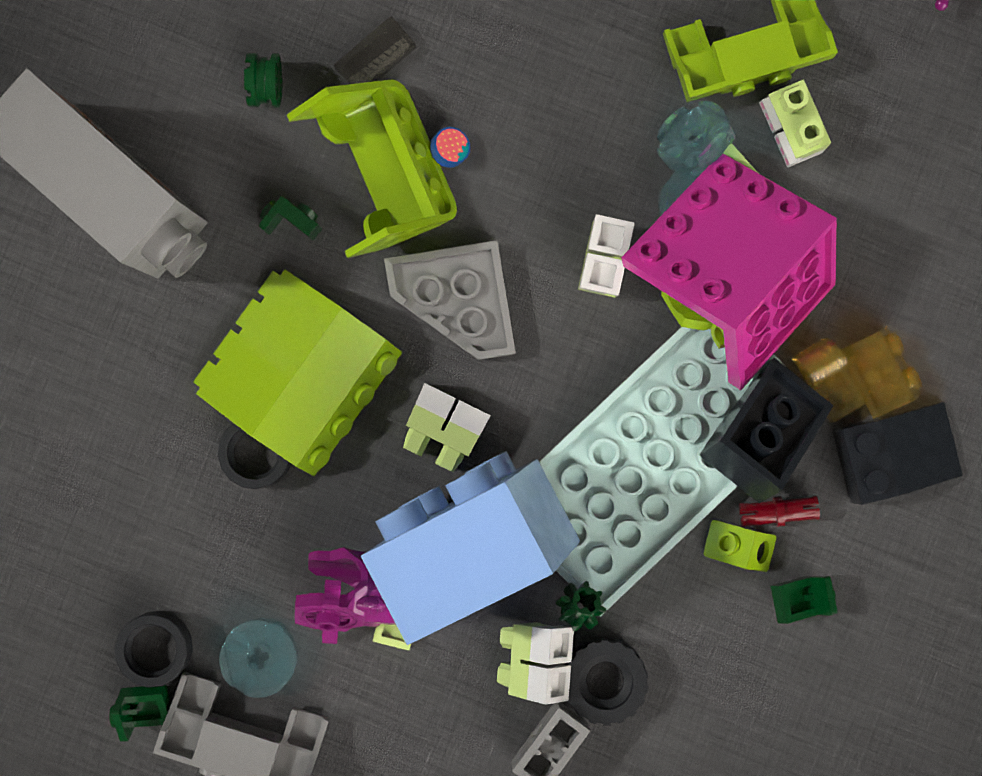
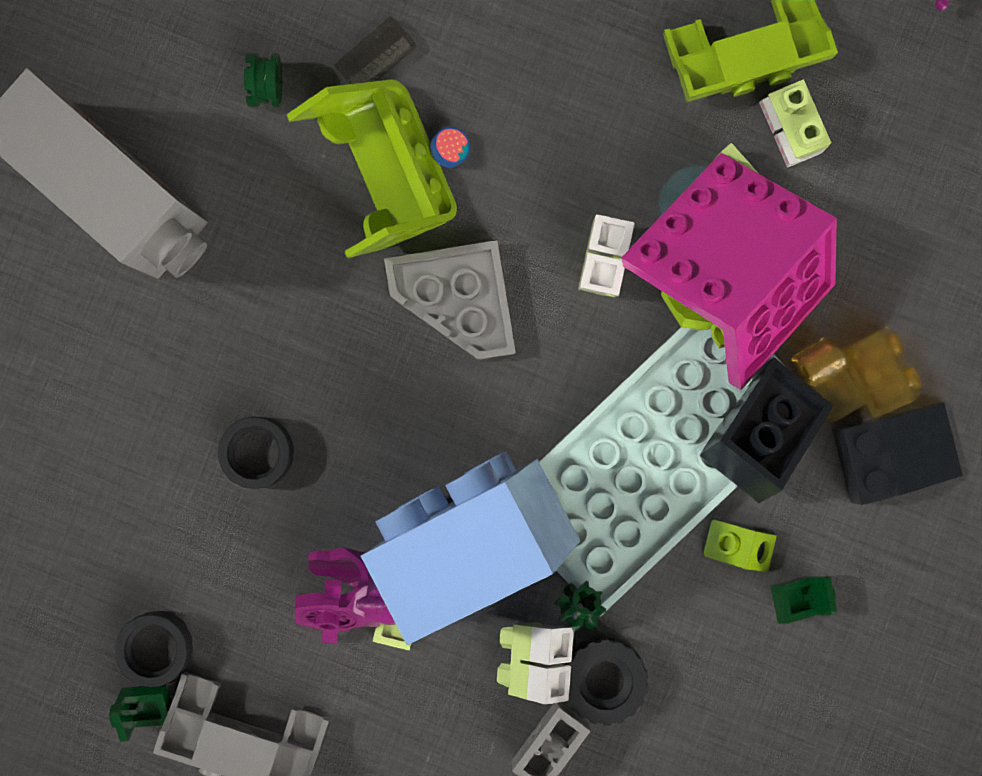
(246, 676): clear light blue plate -> none
(296, 371): lime hinge -> none
(301, 217): dark green bracket -> none
(427, 423): yellowish green hips -> none
(712, 132): clear light blue plate -> none
(779, 511): dark red pin -> none

